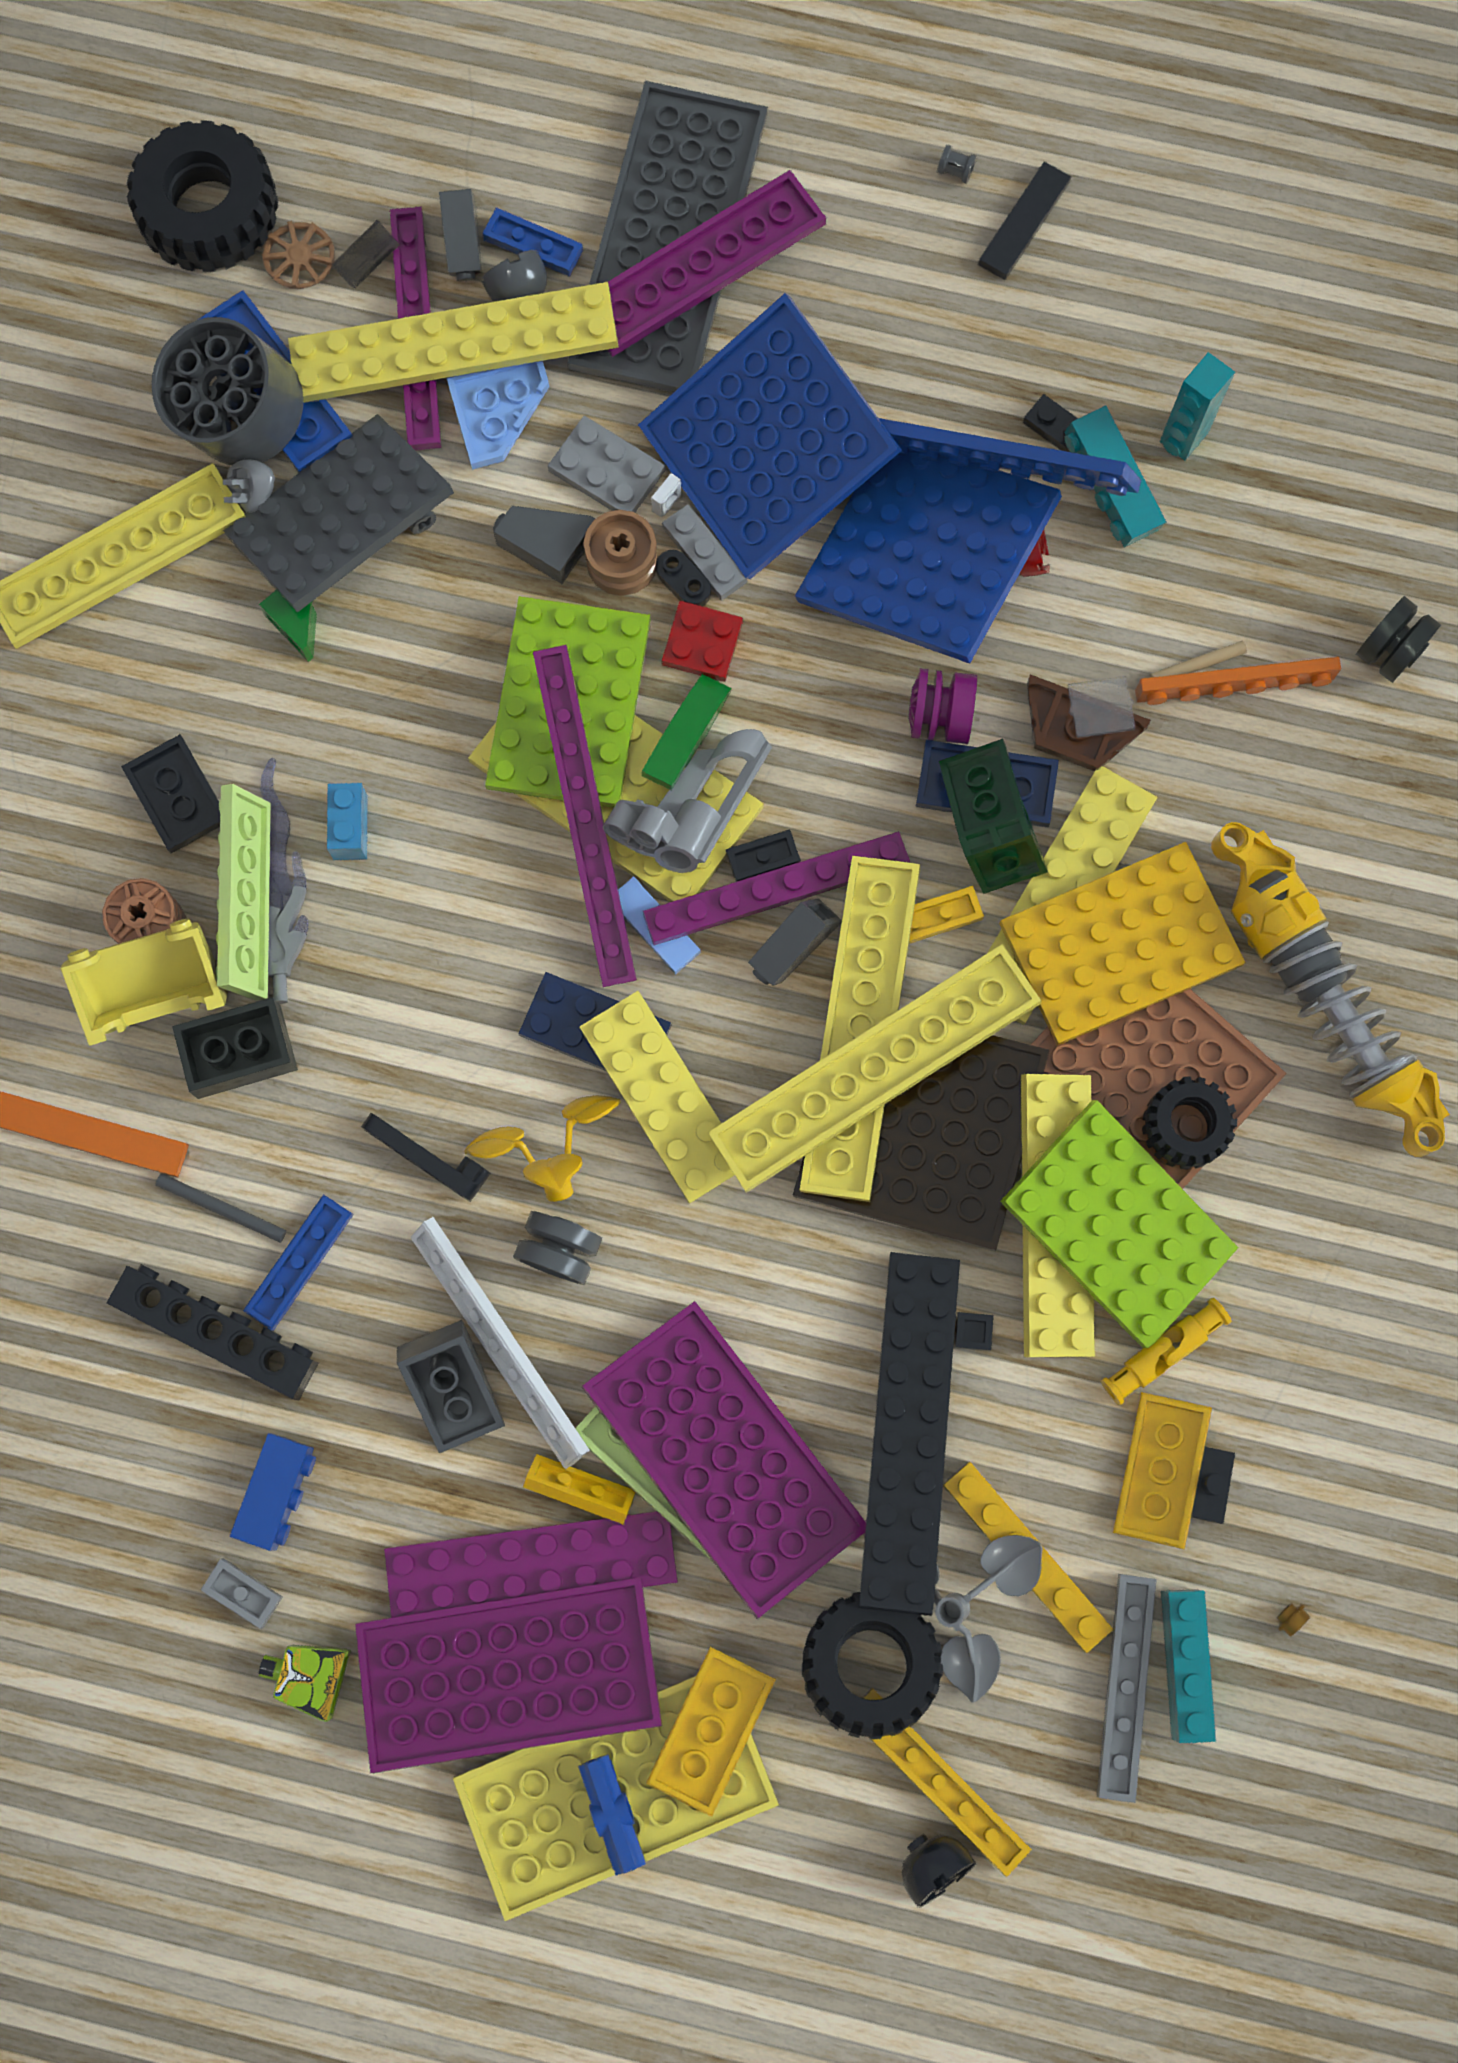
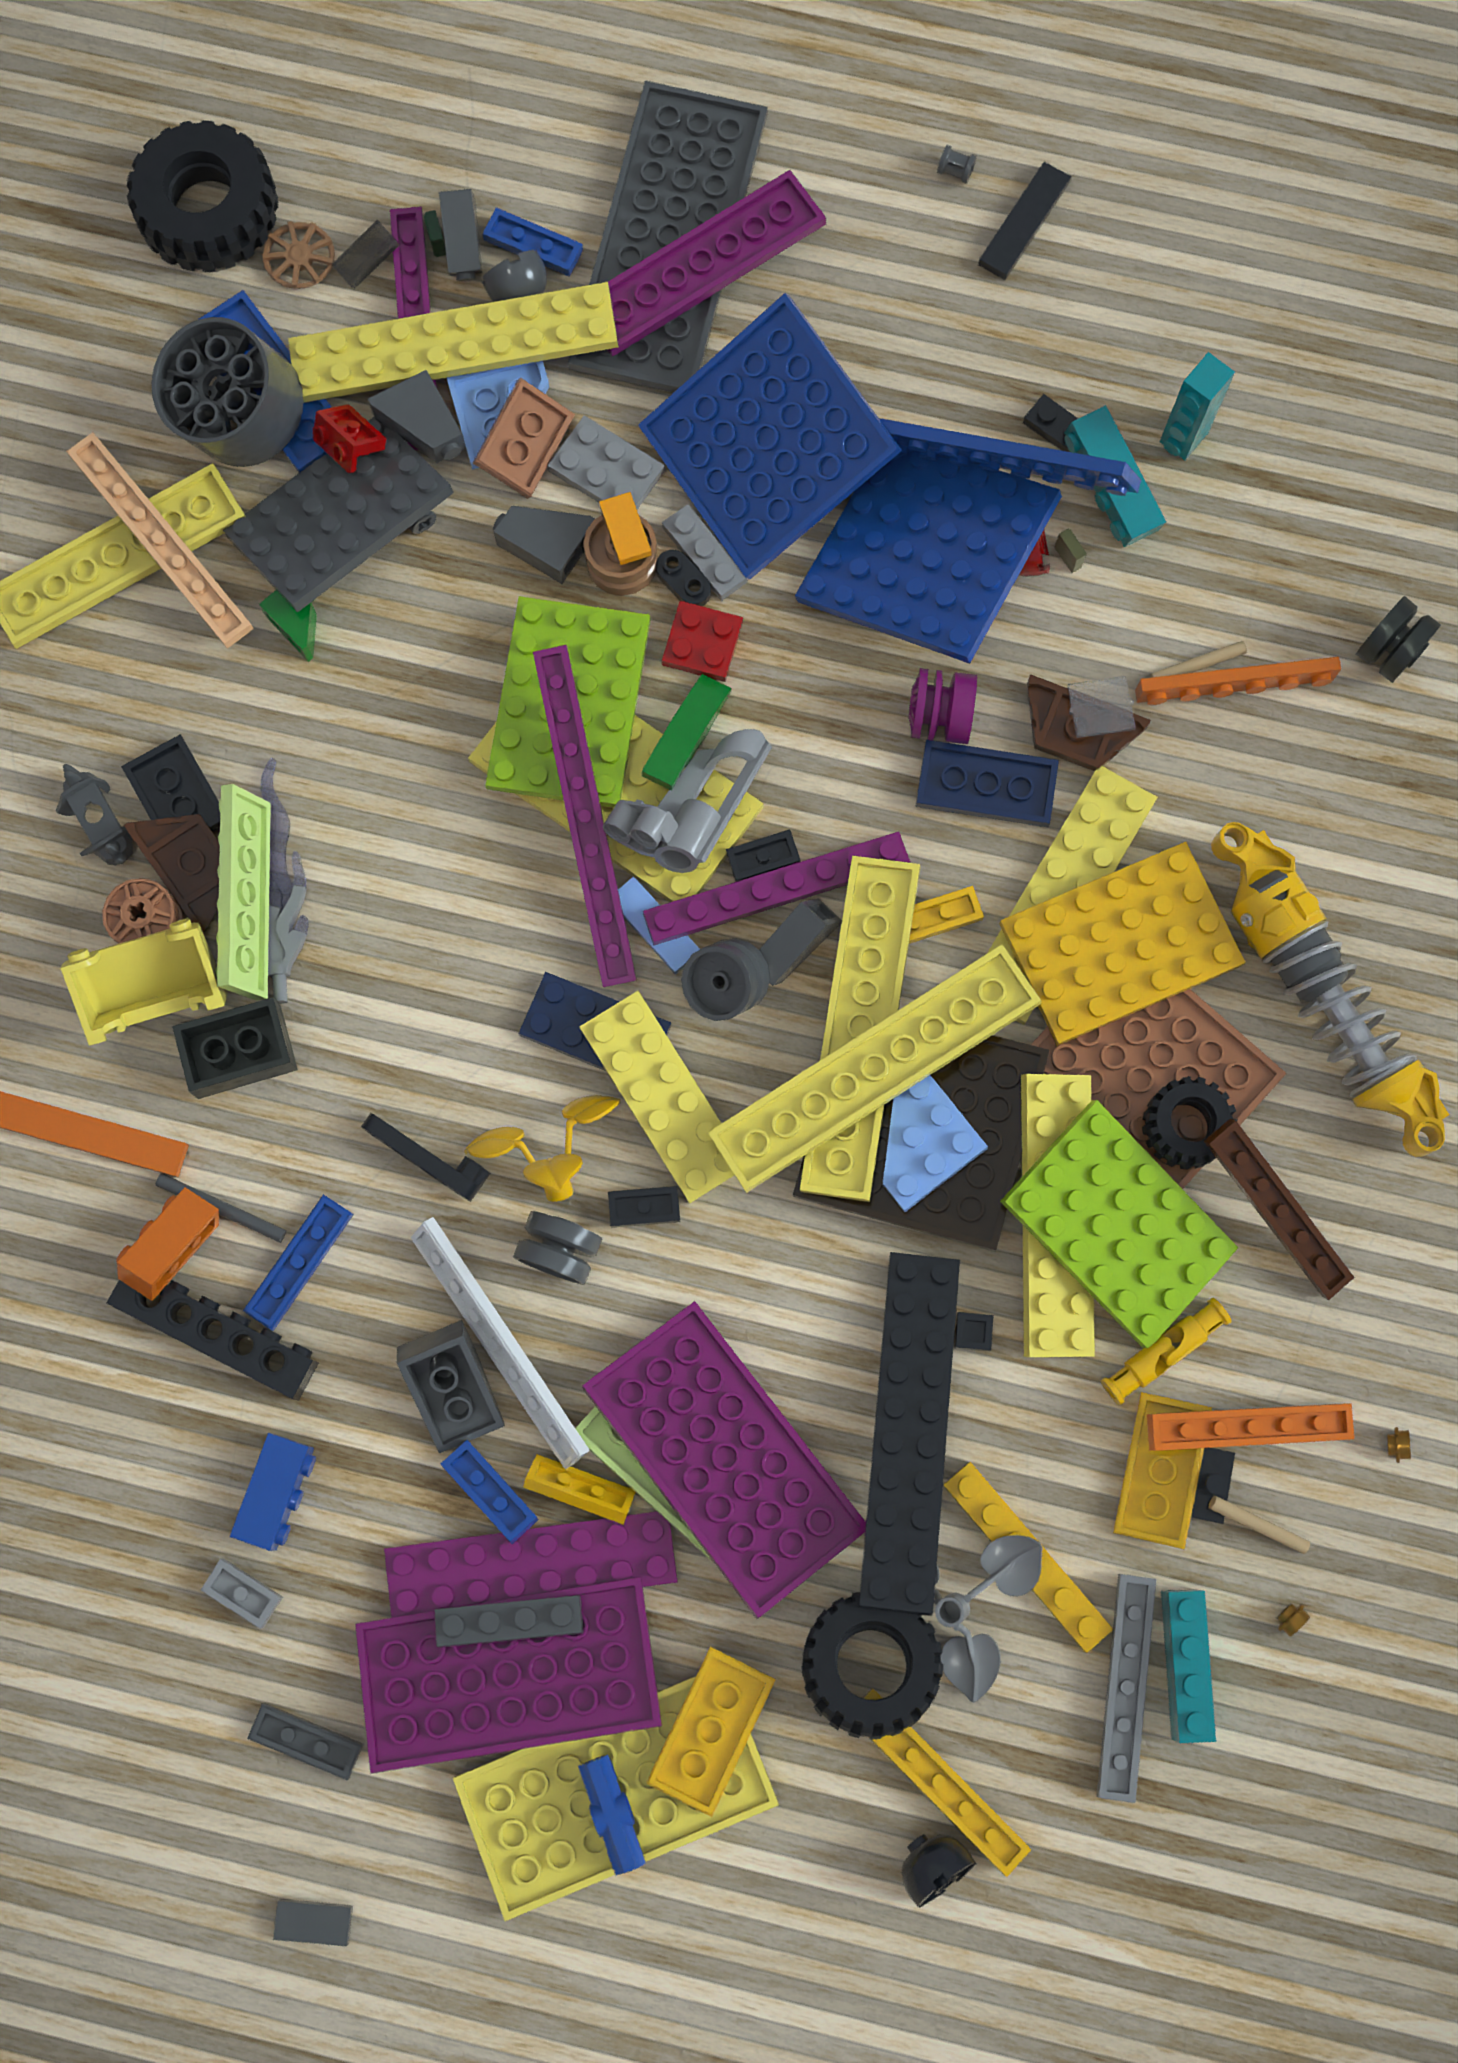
(107, 837): none -> dark grey piece
(160, 540): none -> light nougat plate
(167, 1243): none -> orange brick
(185, 859): none -> reddish brown wing
(249, 483): light grey piece -> none
(305, 1741): none -> dark grey tile
(308, 1678): torso -> none
(313, 1922): none -> dark grey tile
(346, 435): none -> red bracket
(347, 821): dark azure brick -> none
(420, 417): none -> dark grey slope
(435, 233): none -> dark green tile
(489, 1491): none -> blue plate
(508, 1621): none -> dark grey plate
(523, 438): none -> nougat tile
(625, 528): none -> light orange tile
(644, 1206): none -> black plate
(666, 495): white tile -> none
(725, 979): none -> dark grey wheel
(926, 1143): none -> light blue plate
(991, 817): dark green bracket -> none
(1070, 550): none -> olive tile
(1250, 1426): none -> orange plate
(1259, 1524): none -> tan bar
(1279, 1209): none -> reddish brown plate
(1399, 1444): none -> pearl gold plate

